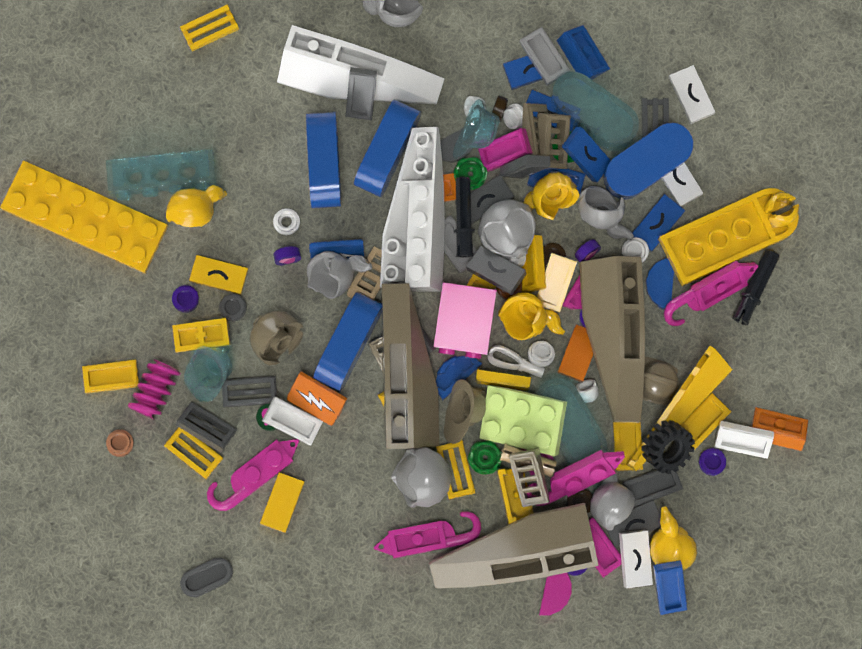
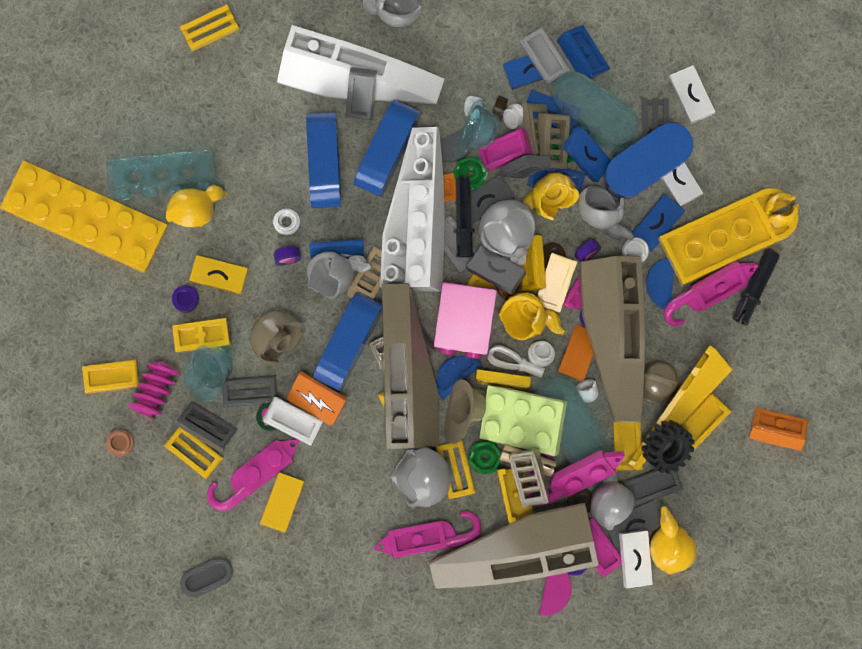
(233, 307): dark grey tile -> none
(670, 587): blue tile -> none
(712, 461): dark purple tile -> none
(744, 439): white tile -> none

